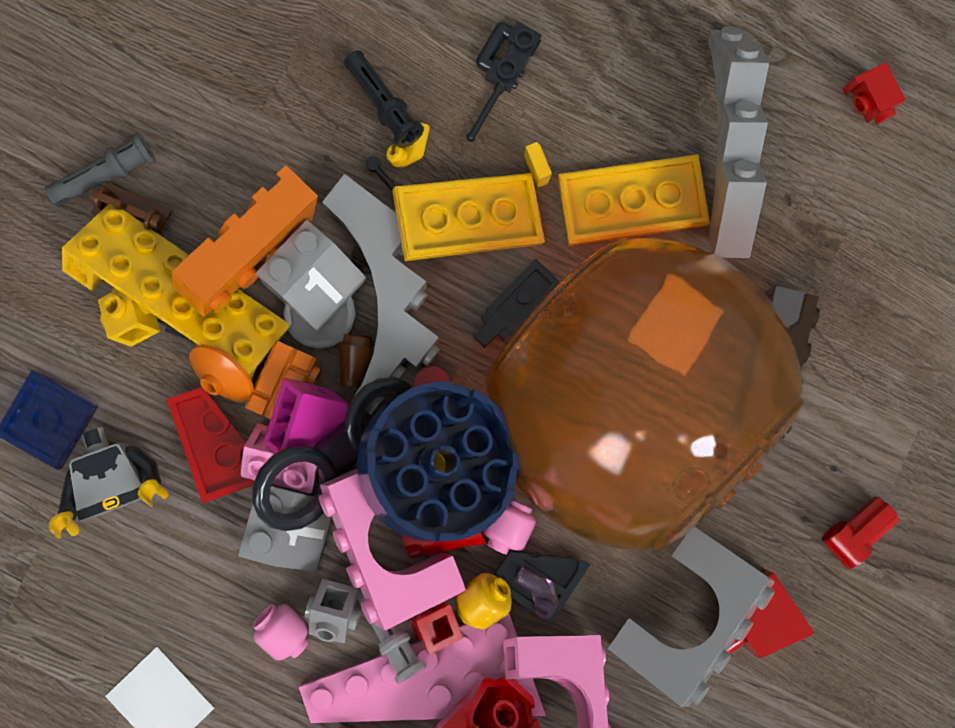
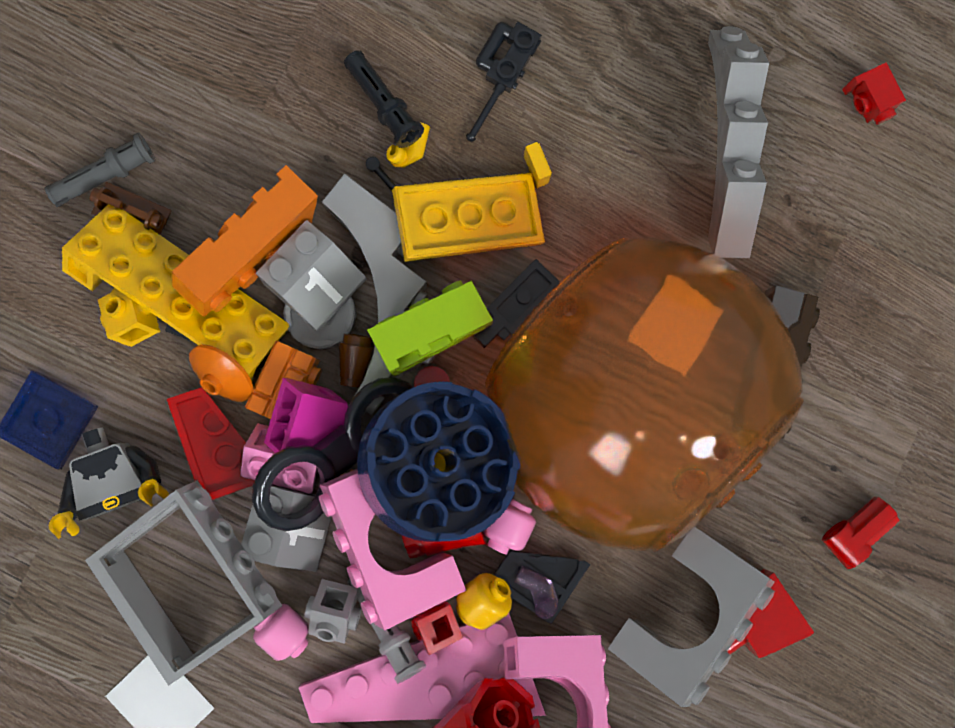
(142, 609): none -> light grey window
(430, 327): none -> lime wedge
(633, 199): yellow tile -> none

